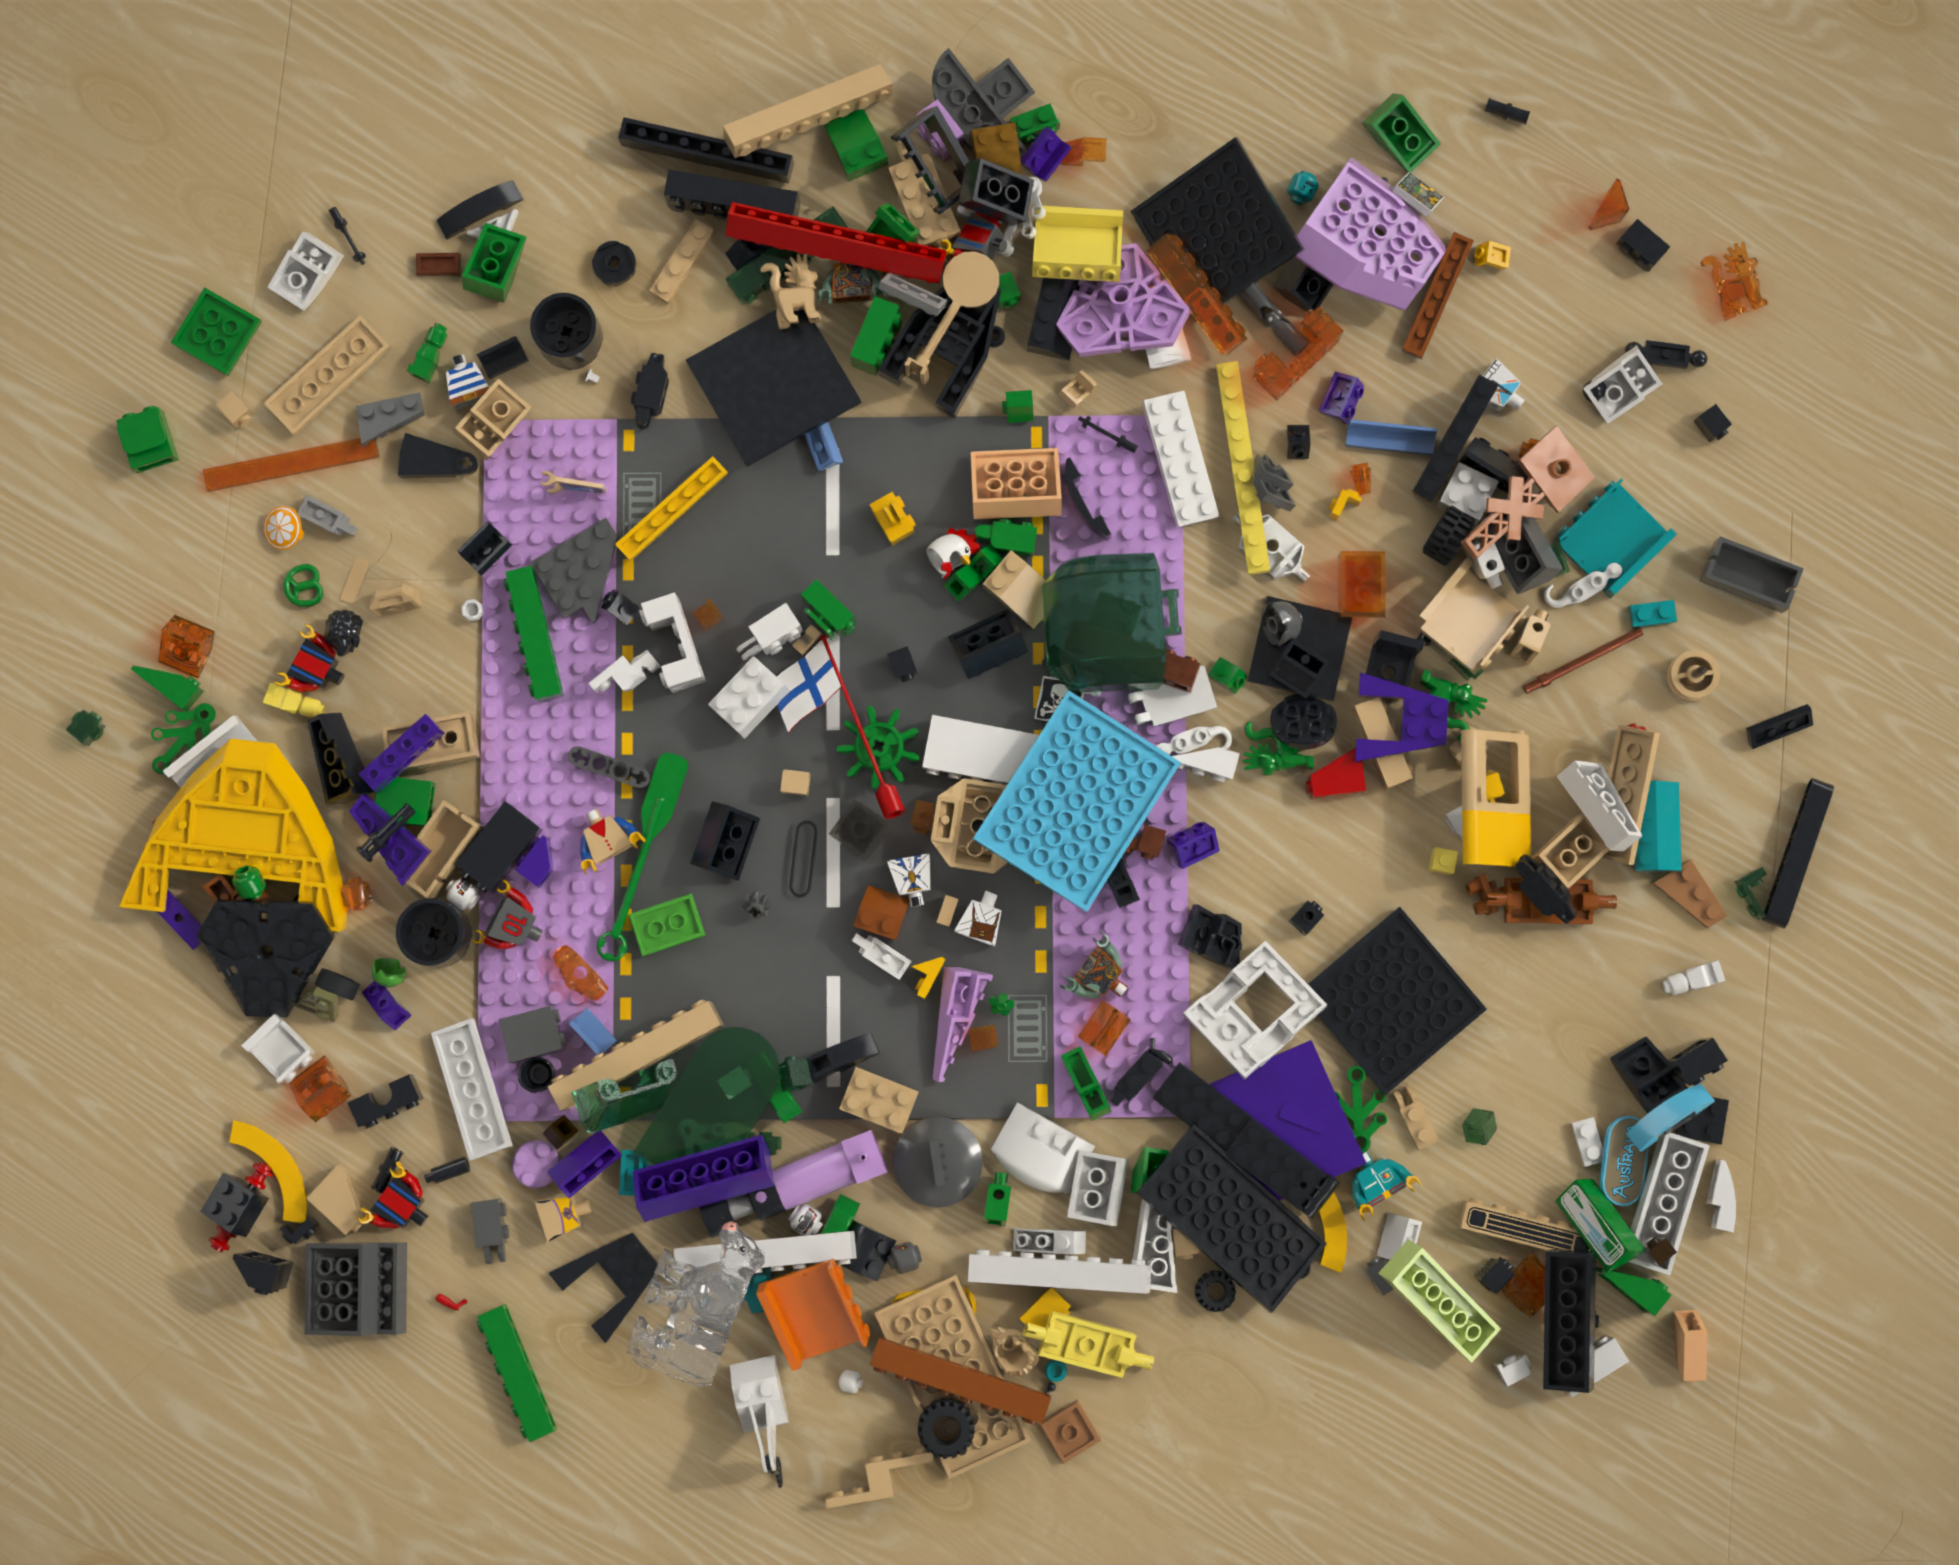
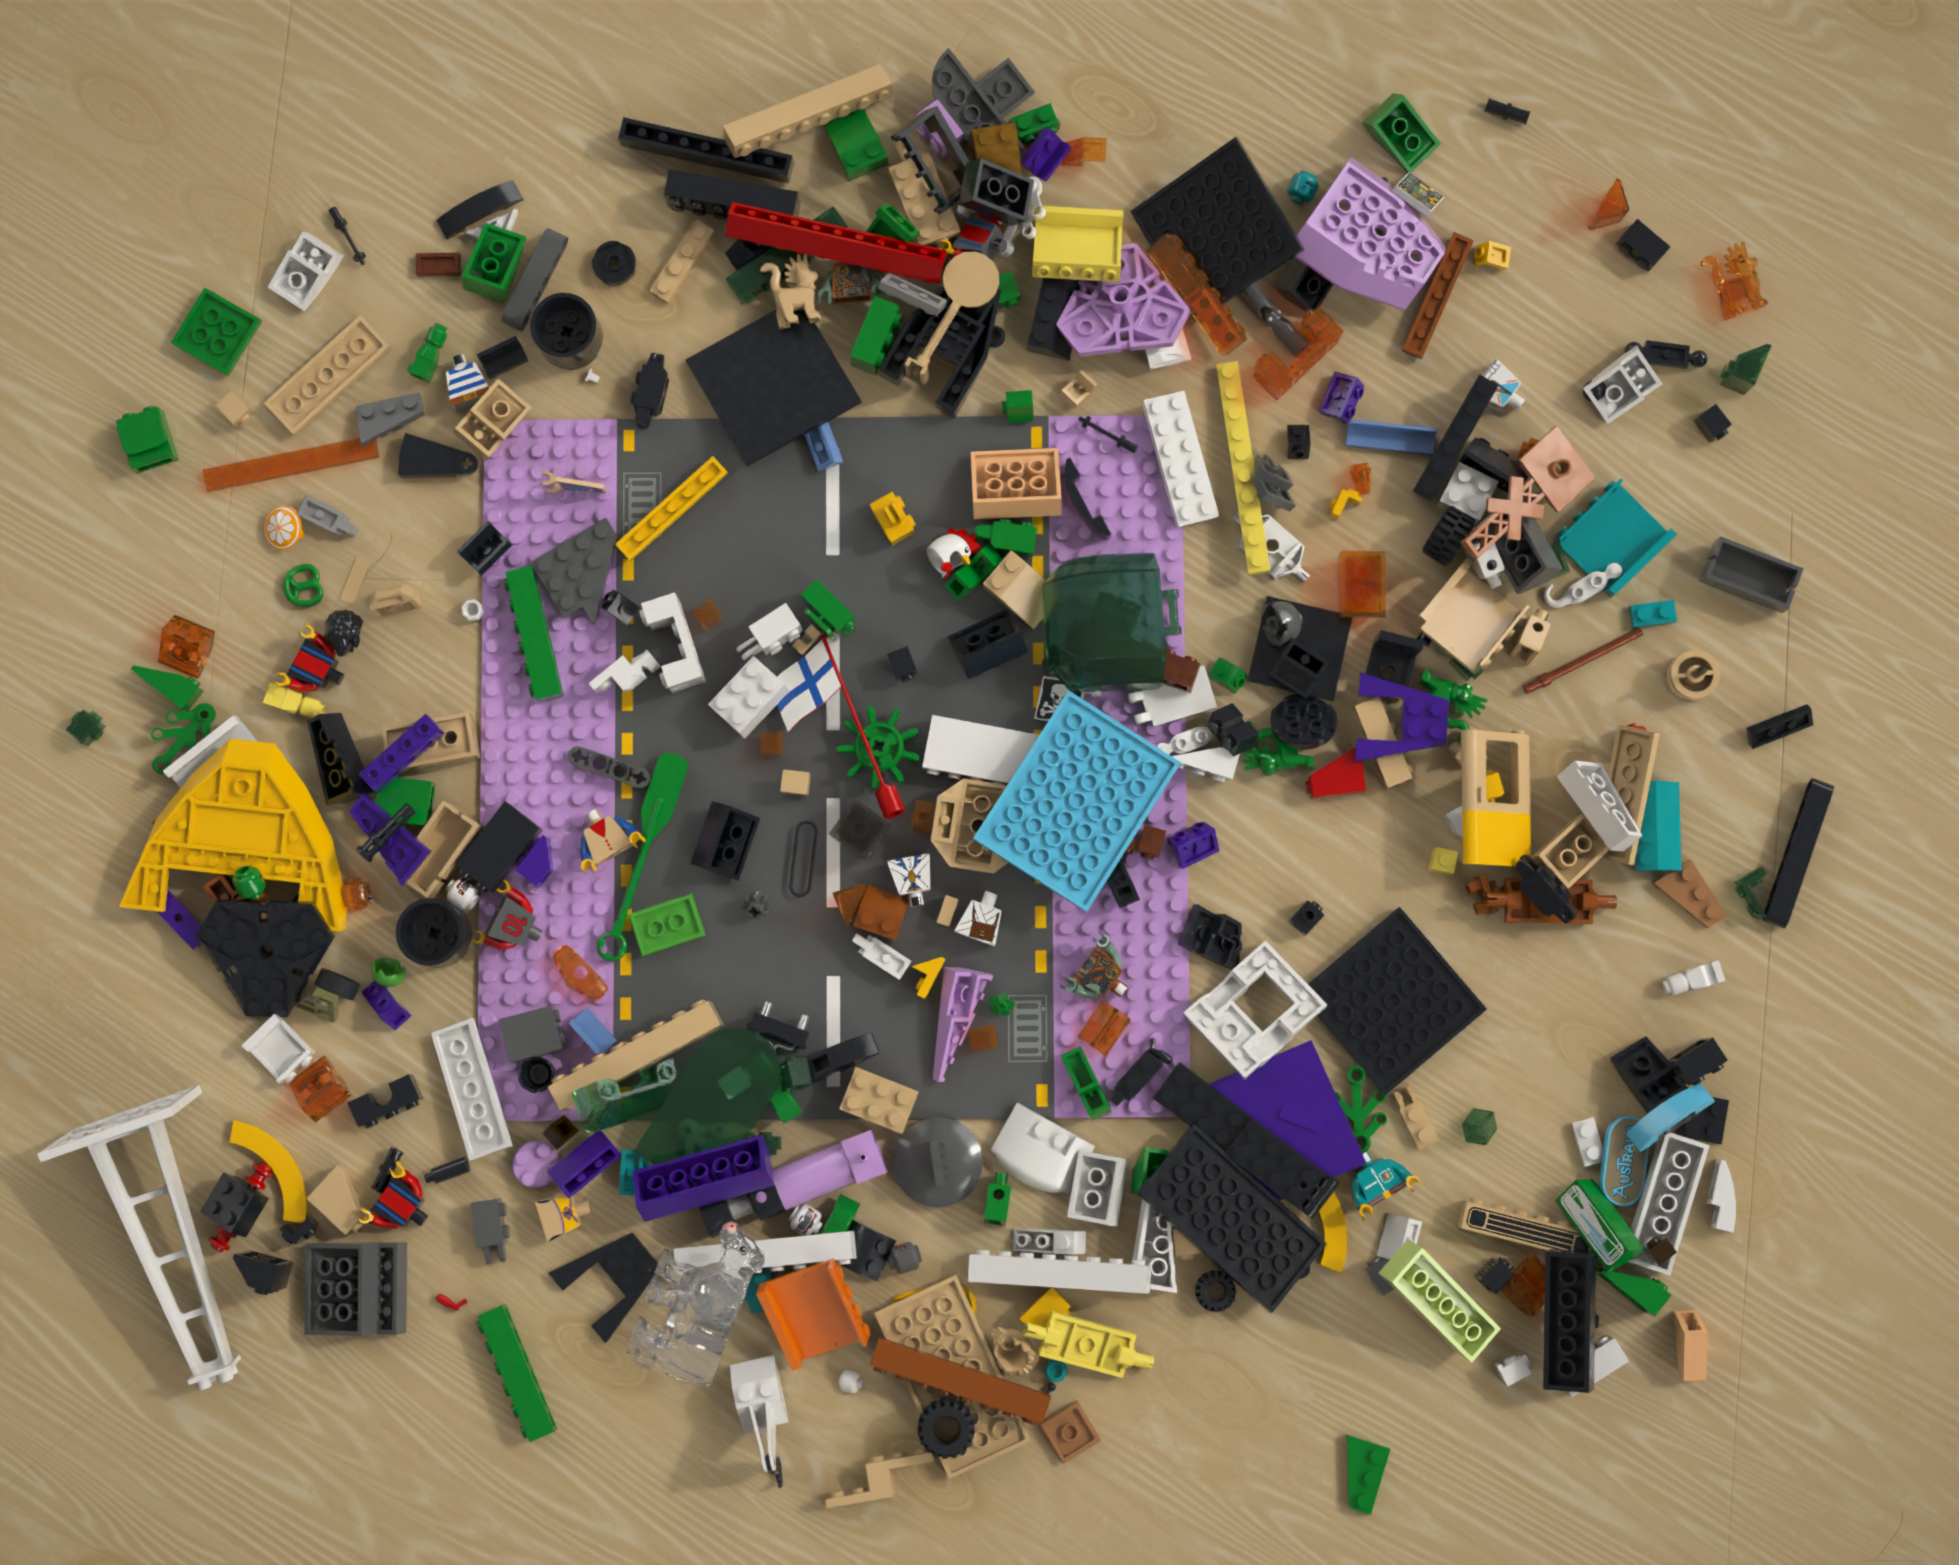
(150, 1117): none -> white piece
(534, 279): none -> dark grey beam
(772, 744): none -> clear orange panel
(779, 1031): none -> black piece
(849, 901): none -> clear orange slope
(1232, 730): none -> black brick
(1365, 1471): none -> green wing
(1744, 370): none -> clear green slope

